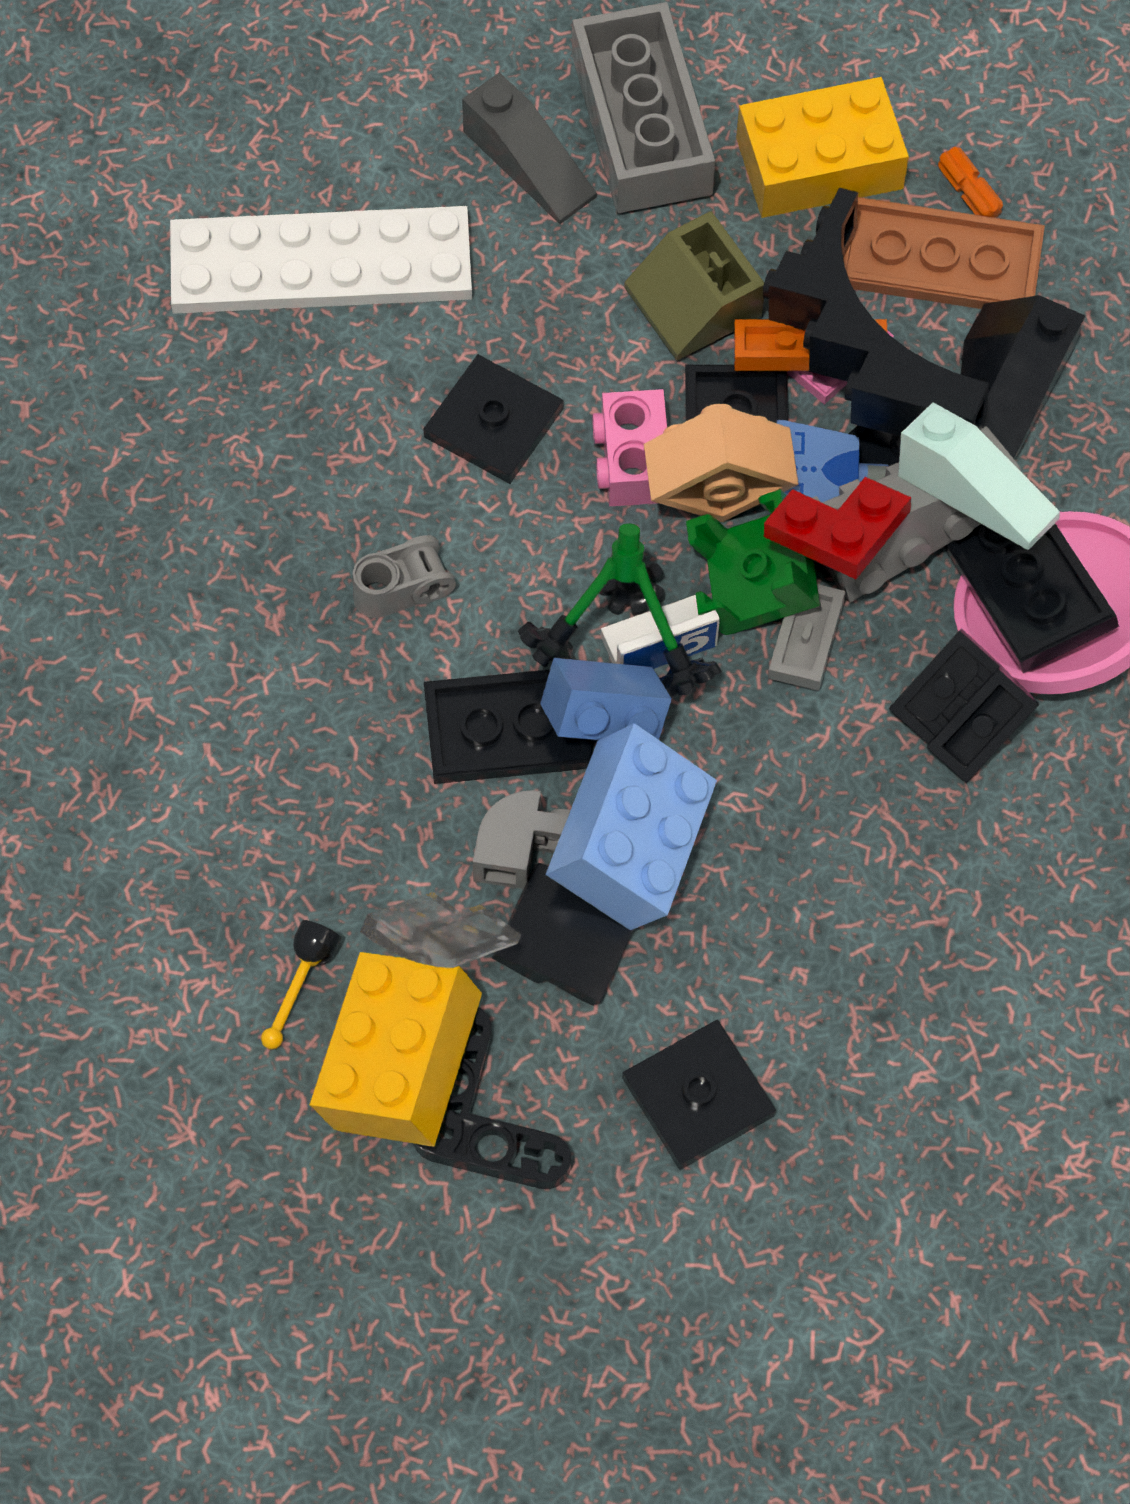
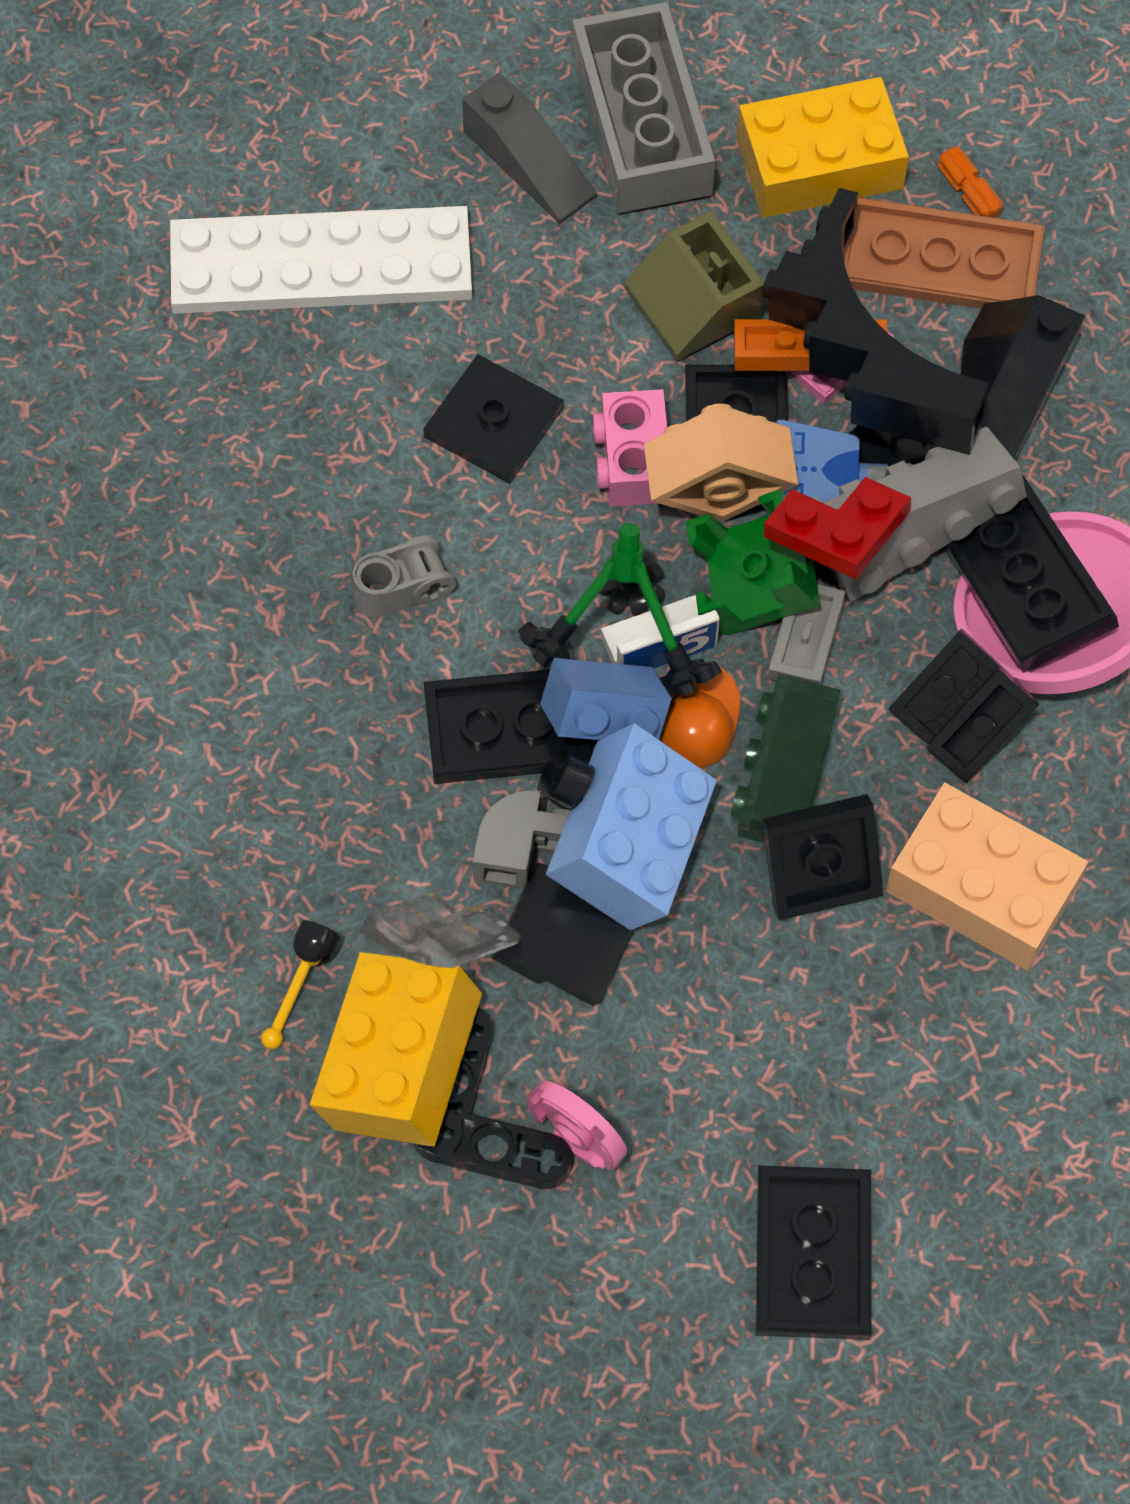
(565, 778): none -> black beam
(578, 1124): none -> bright pink tile
(698, 1094): black plate -> none
(703, 722): none -> orange cap
(789, 754): none -> clear green brick
(813, 1252): none -> black tile
(822, 856): none -> black plate
(973, 476): light aqua slope -> none
(986, 876): none -> light nougat brick

